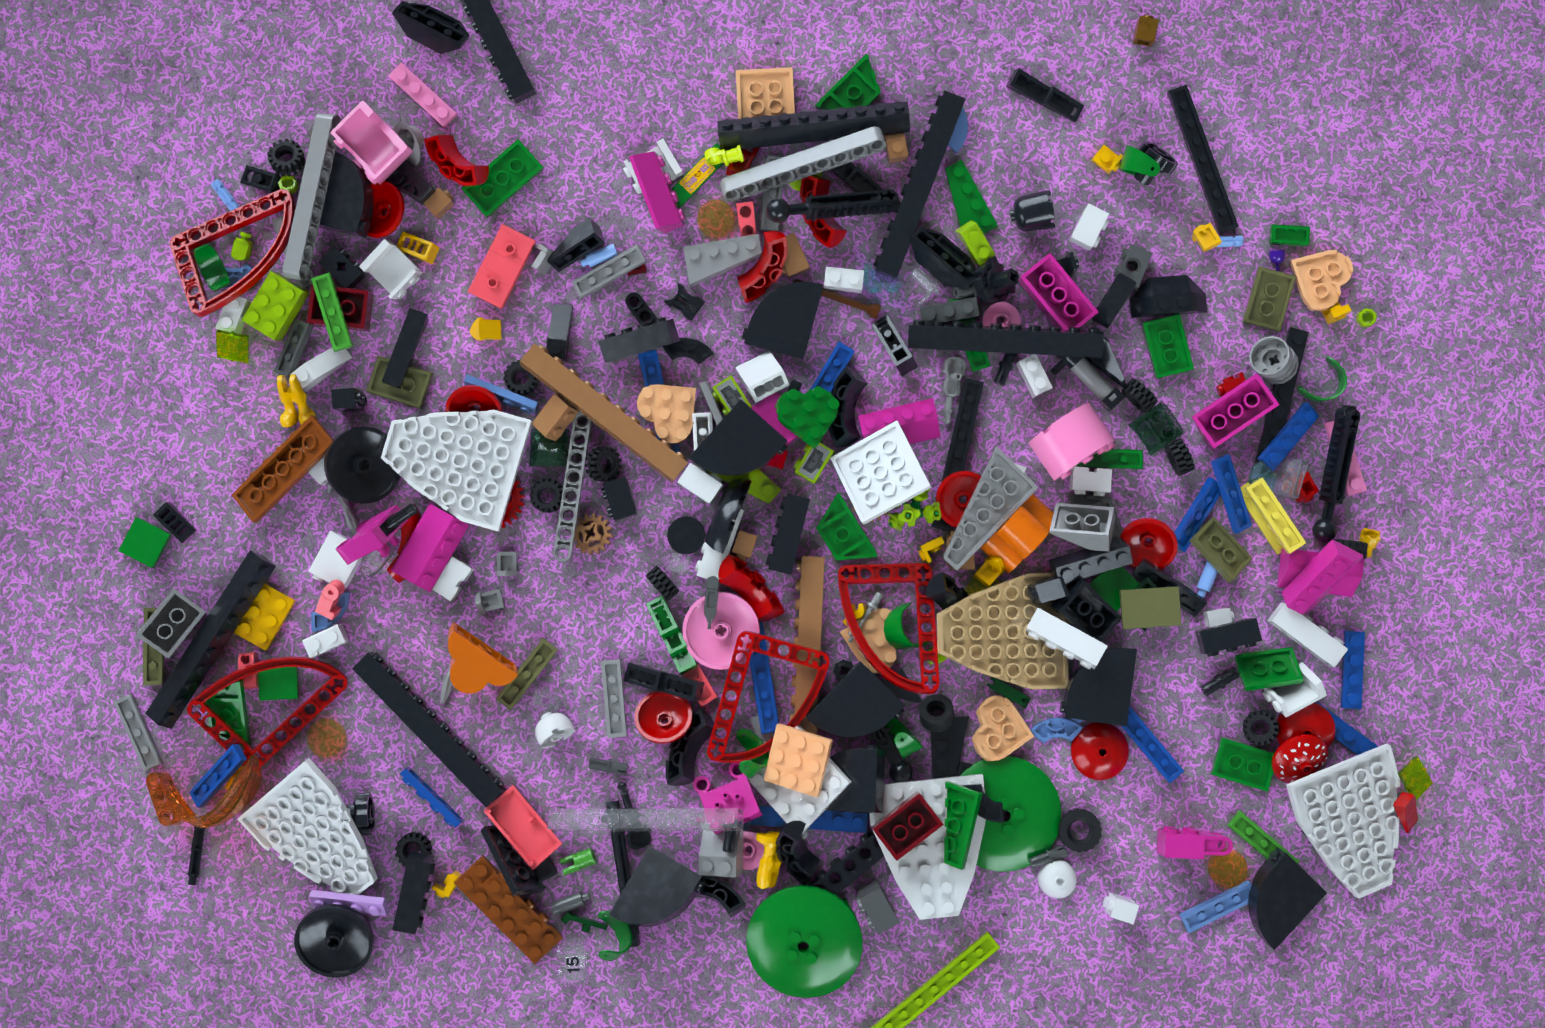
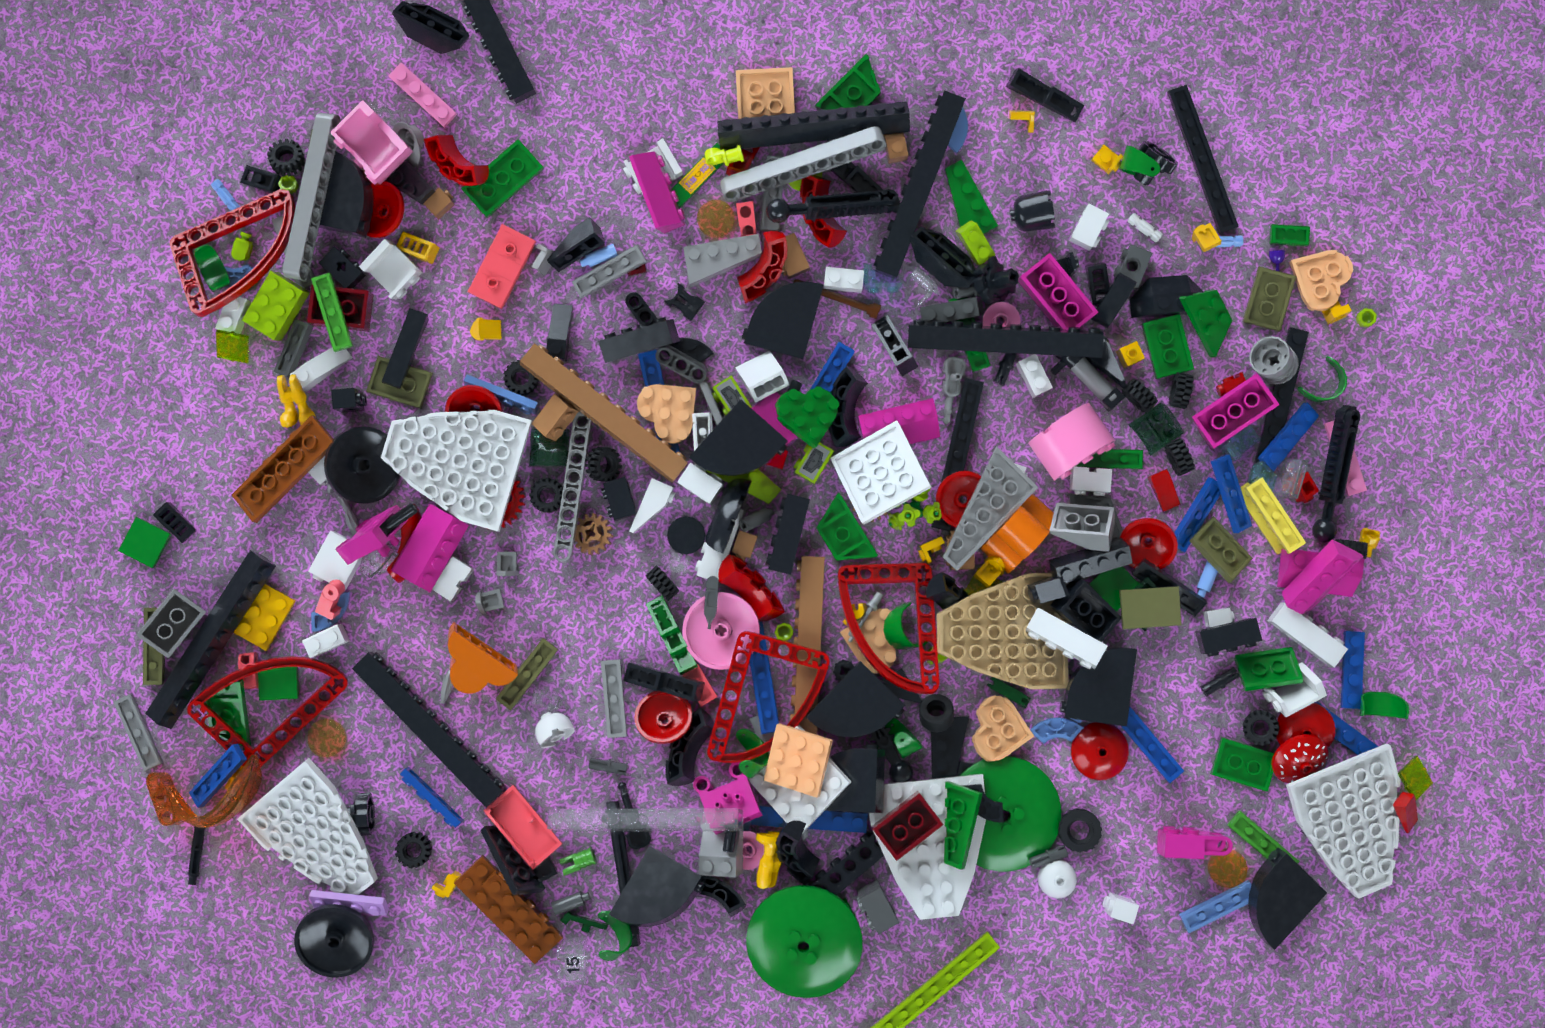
(413, 892): black brick -> none
(654, 501): none -> white slope
(676, 355): none -> dark grey beam
(755, 519): none -> dark grey cylinder
(784, 631): none -> lime tile
(1023, 115): none -> yellow tile
(1089, 268): none -> black slope
(1130, 354): none -> yellow brick
(1144, 227): none -> white axle
(1145, 30): pearl gold brick -> none
(1164, 490): none -> red slope
(1181, 390): none -> black tyre
(1208, 317): none -> green wing
(1240, 443): none -> clear light blue bracket
(1383, 705): none -> green piece

